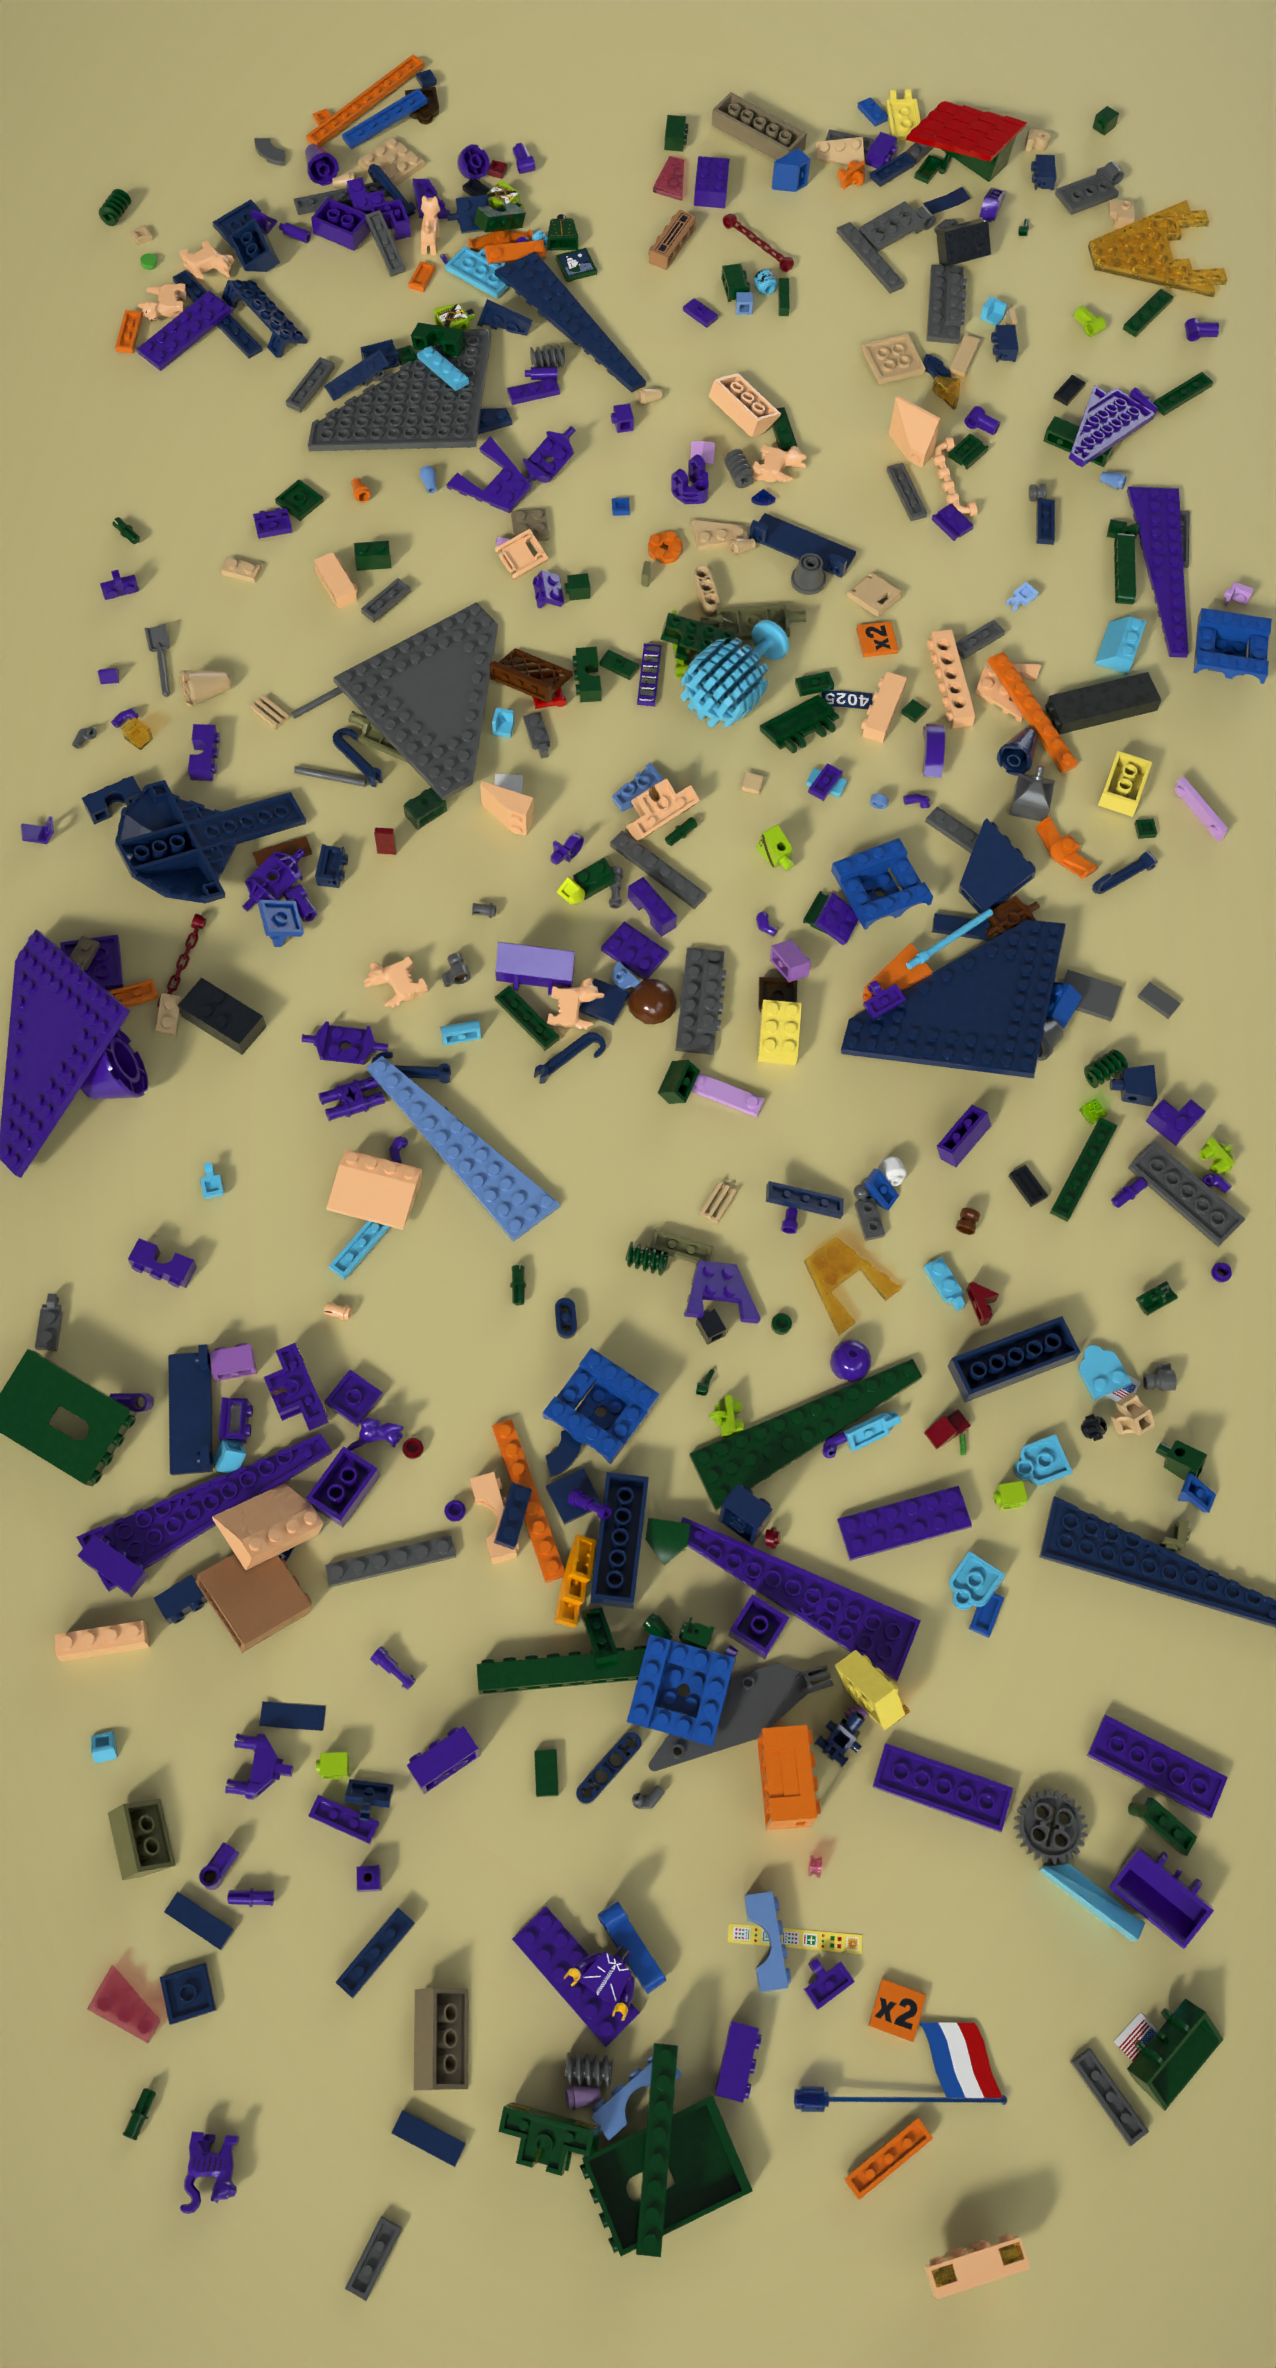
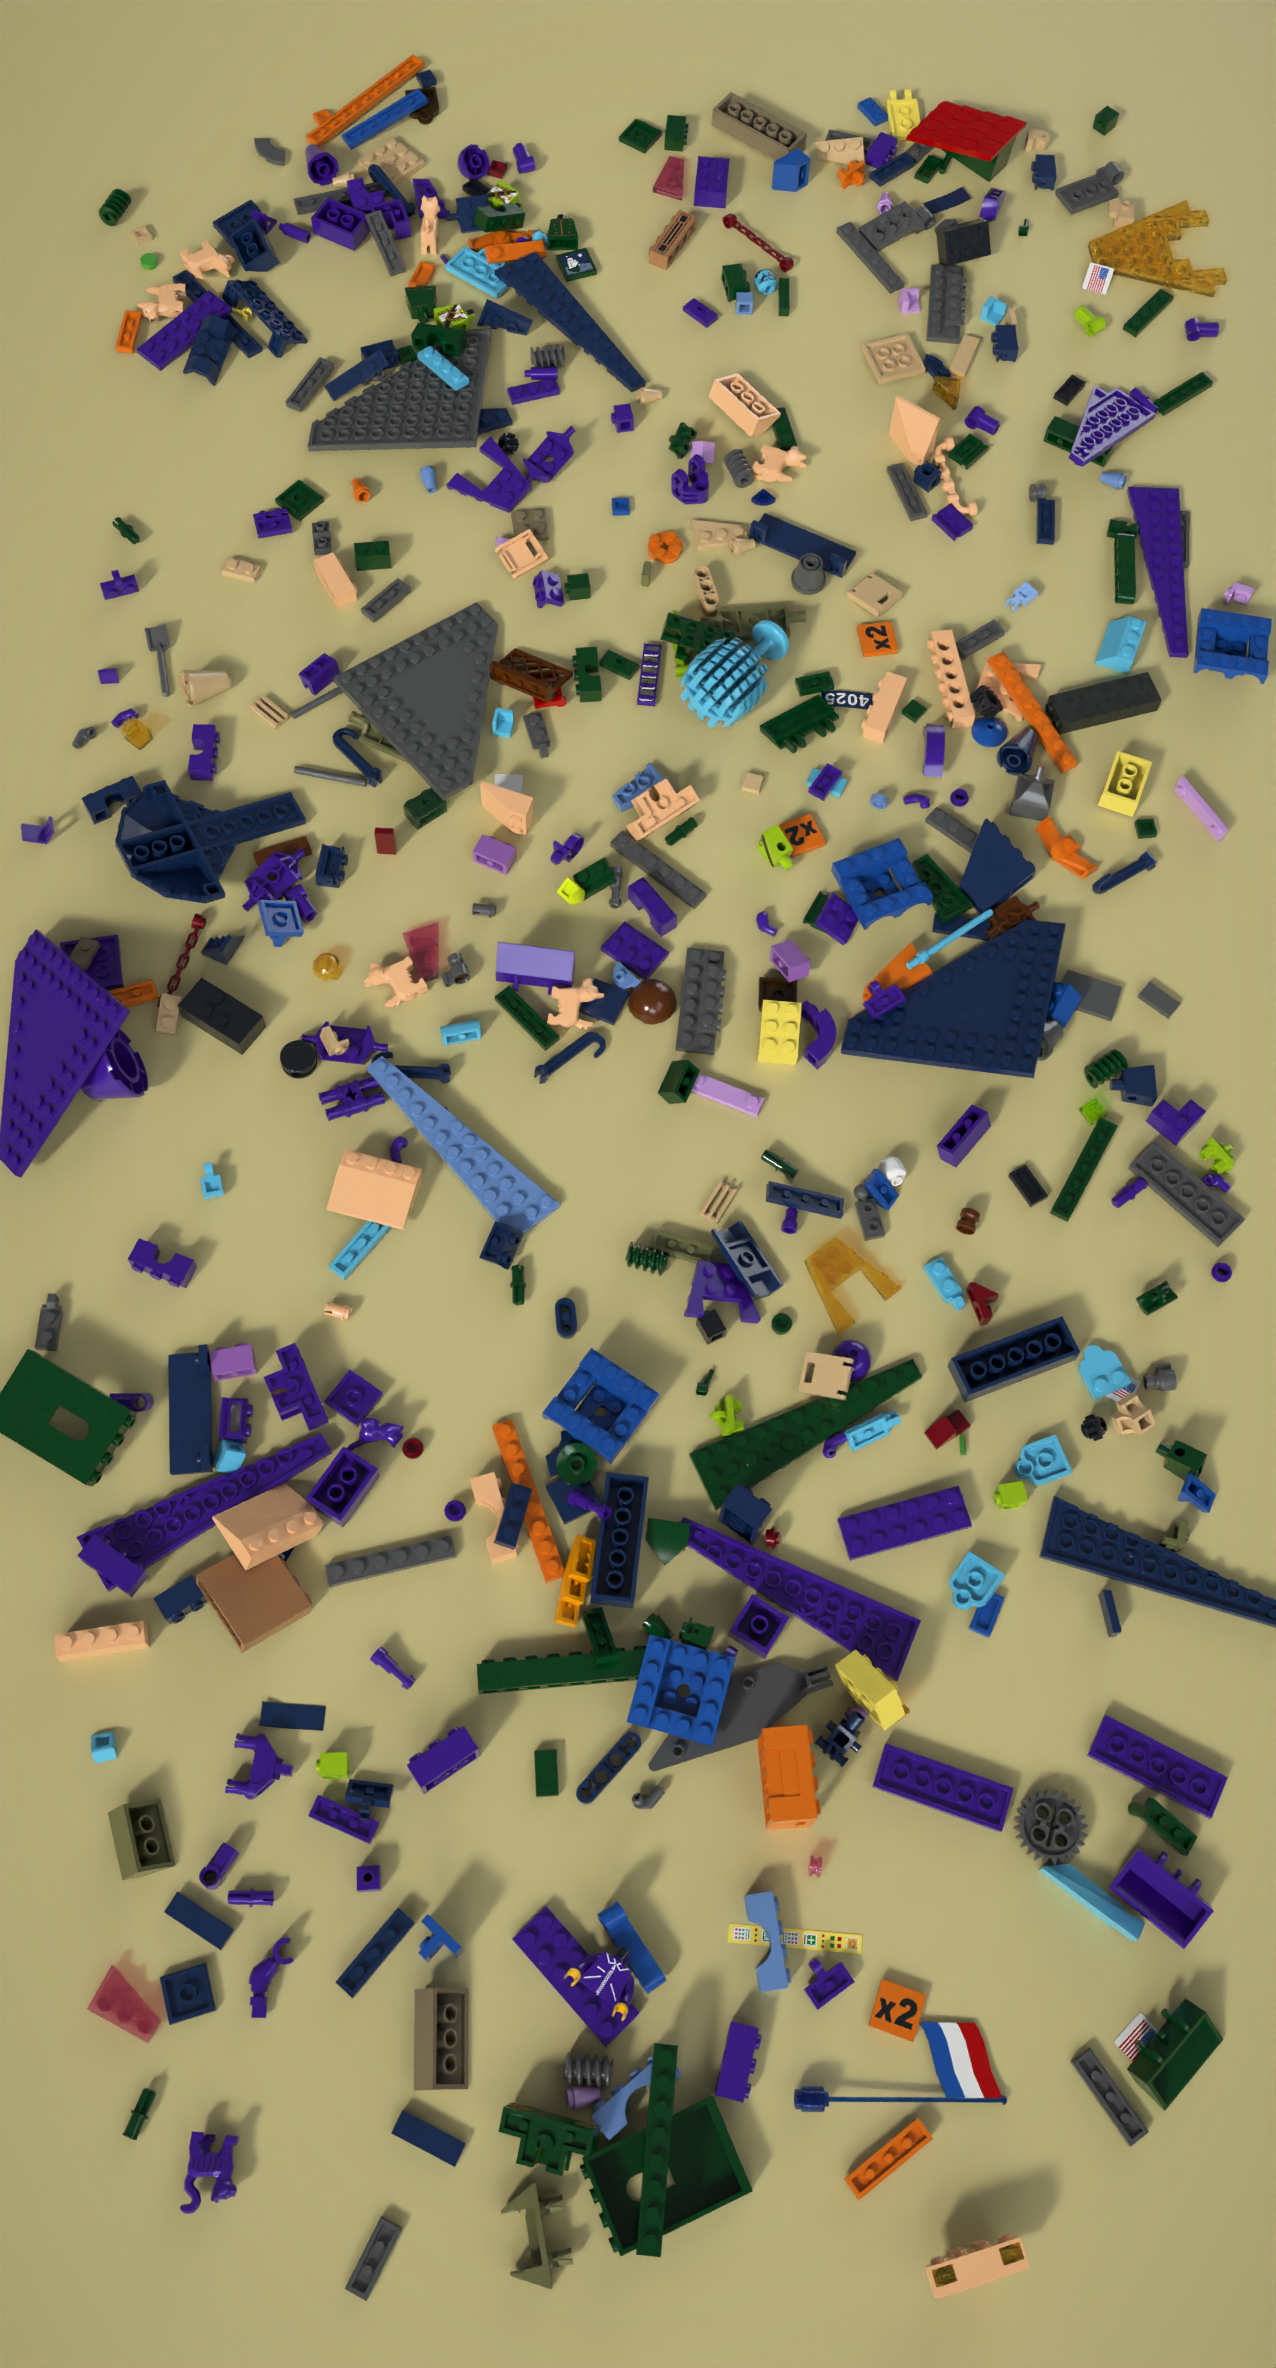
(210, 348): none -> dark blue piece
(222, 949): none -> dark blue slope
(245, 312): none -> light yellow hand
(262, 1975): none -> dark purple piece
(298, 1059): none -> black head
(319, 673): none -> dark purple hinge
(321, 538): none -> dark grey slope
(327, 967): none -> clear yellow hair
(331, 1042): none -> tan bracket
(421, 302): none -> dark green torso
(424, 950): none -> clear pink wing
(431, 1946): none -> blue bracket
(494, 854): none -> medium lavender brick
(501, 1245): none -> dark blue bracket
(508, 443): none -> black gear
(542, 2258): none -> olive hose
(566, 1463): none -> dark green dish
(640, 136): none -> dark green tile
(681, 440): none -> dark green hips
(747, 1260): none -> dark blue piece
(779, 1163): none -> dark green axle
(802, 834): none -> orange tile
(821, 1049): none -> dark purple arch
(828, 1375): none -> tan container
(884, 203): none -> lavender cone
(908, 300): none -> lavender panel
(927, 476): none -> dark blue brick
(947, 897): none -> dark green wing
(959, 793): none -> dark purple plate
(986, 702): none -> black tyre
(989, 737): none -> blue dish
(1098, 278): none -> sticker
(1109, 1613): none -> dark blue tile

